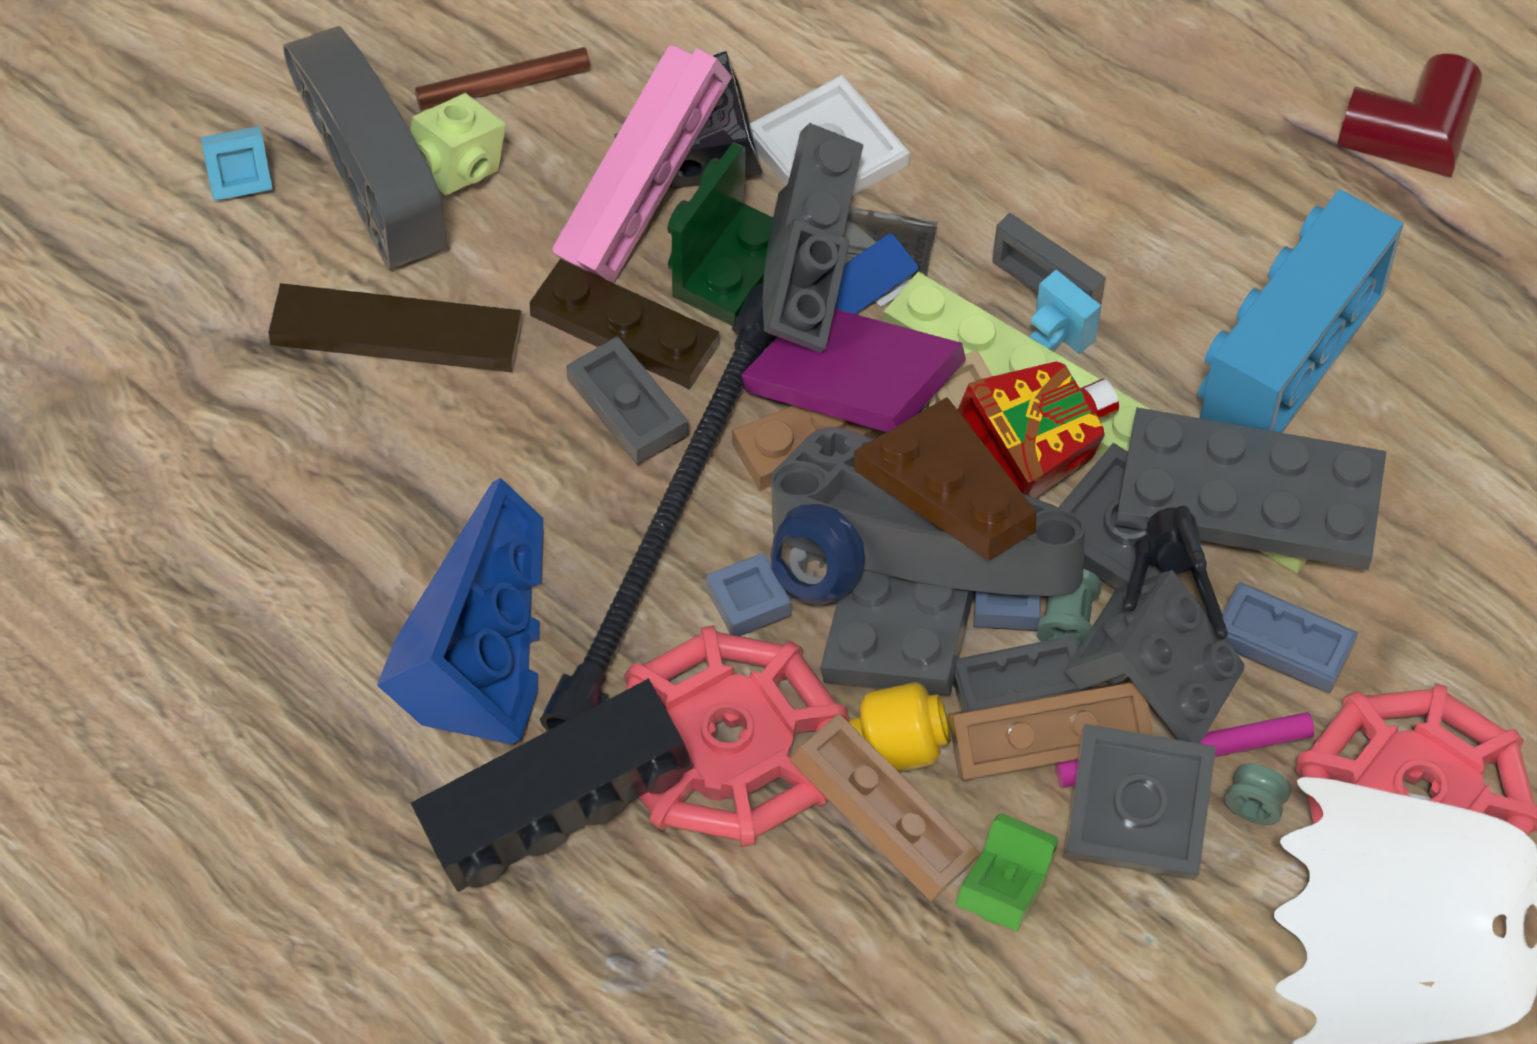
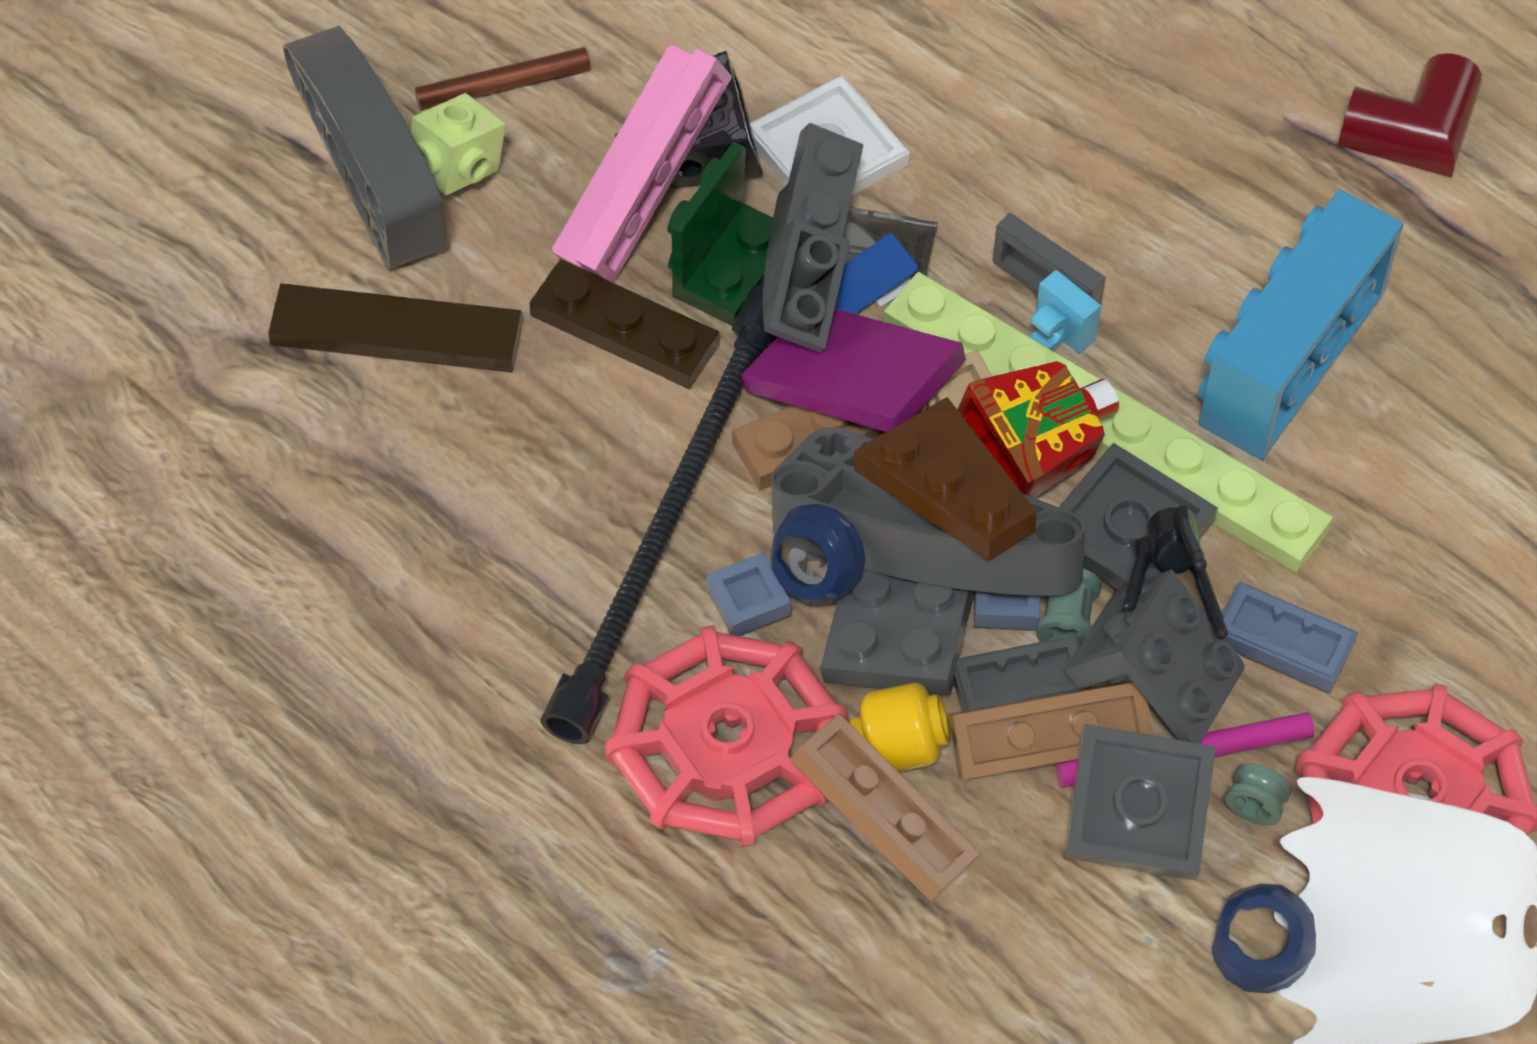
(236, 163): medium azure tile -> none
(470, 635): blue wedge -> none
(553, 786): black brick -> none
(627, 400): dark grey plate -> none
(1008, 872): bright green bracket -> none
(1255, 487): dark grey plate -> none
(1275, 973): none -> dark blue piece

